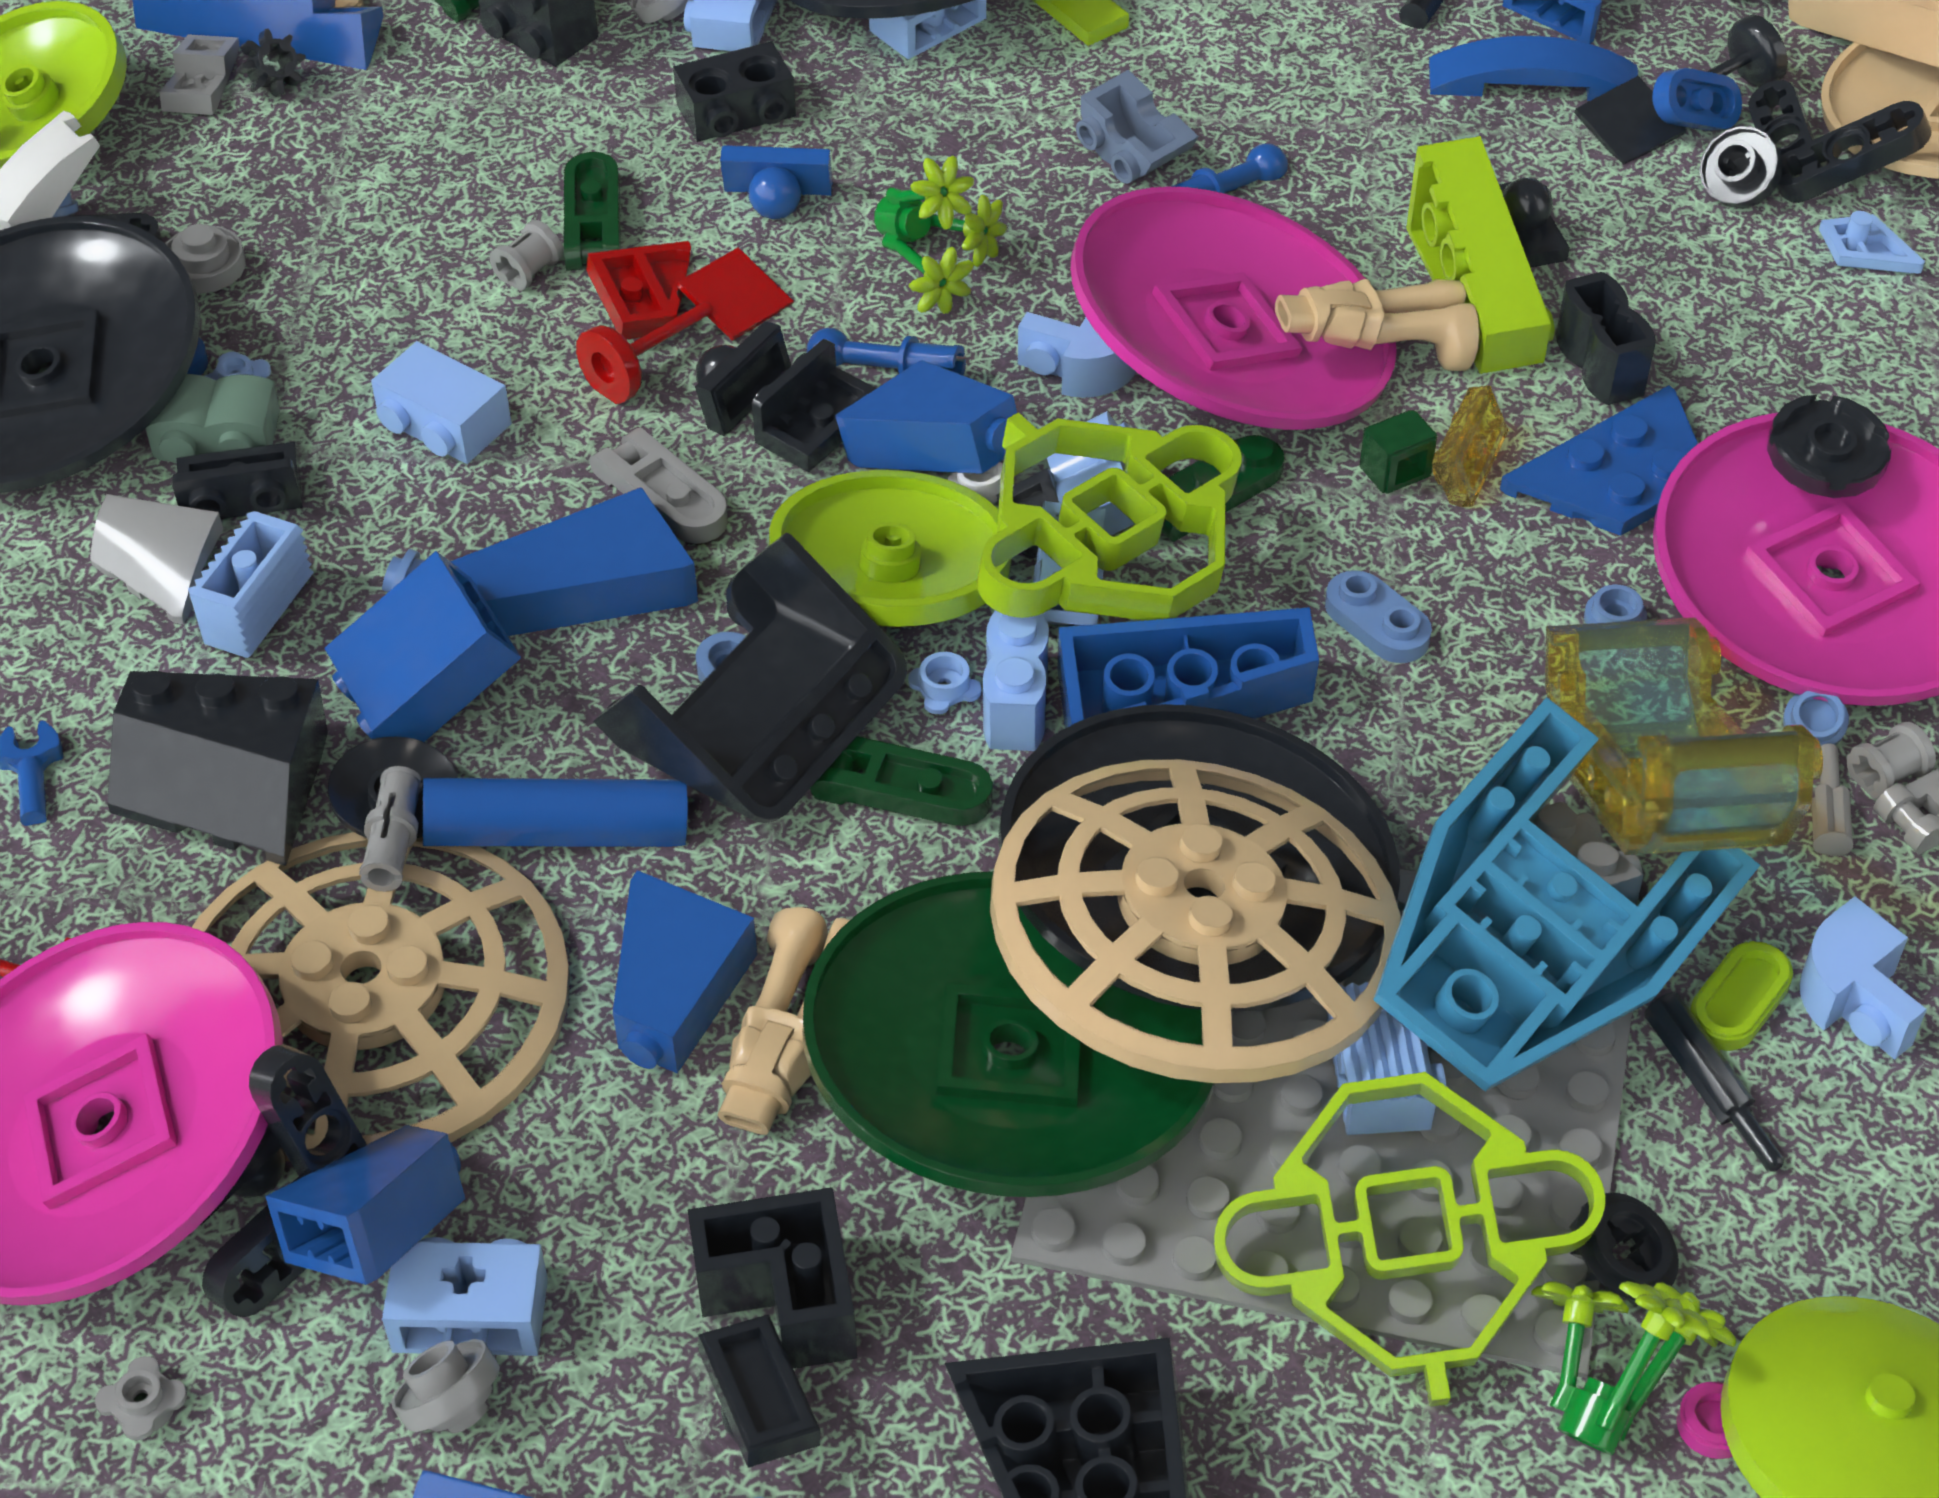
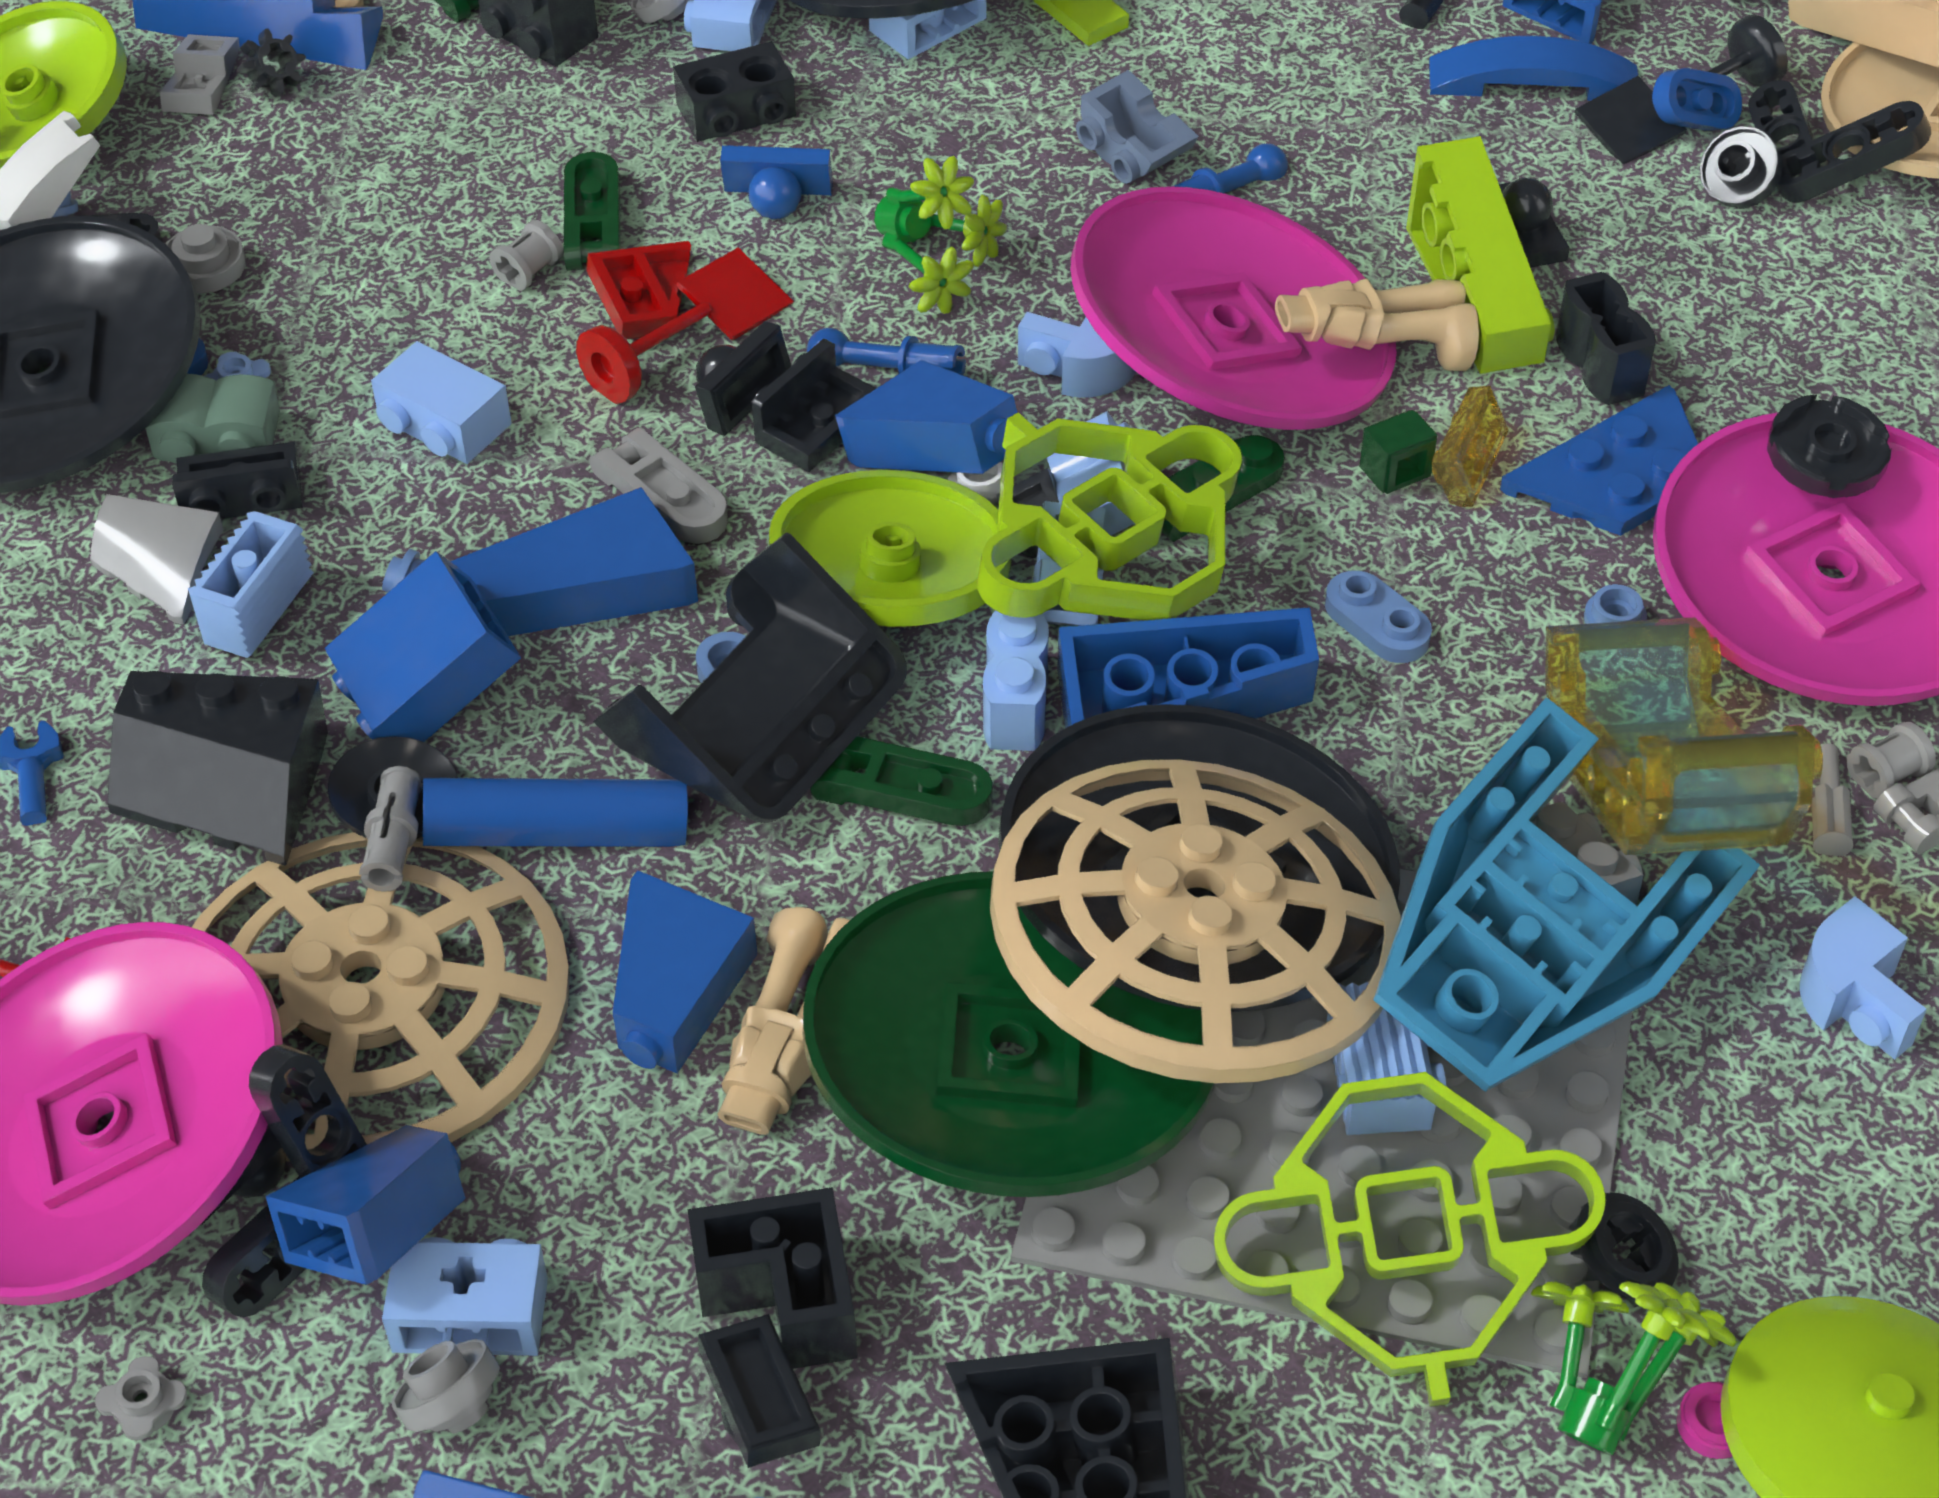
(944, 668): light blue plate -> none
(1710, 1073): black axle -> none
(1742, 994): lime tile -> none
(1821, 718): medium blue plate -> none
(1868, 244): light blue piece -> none

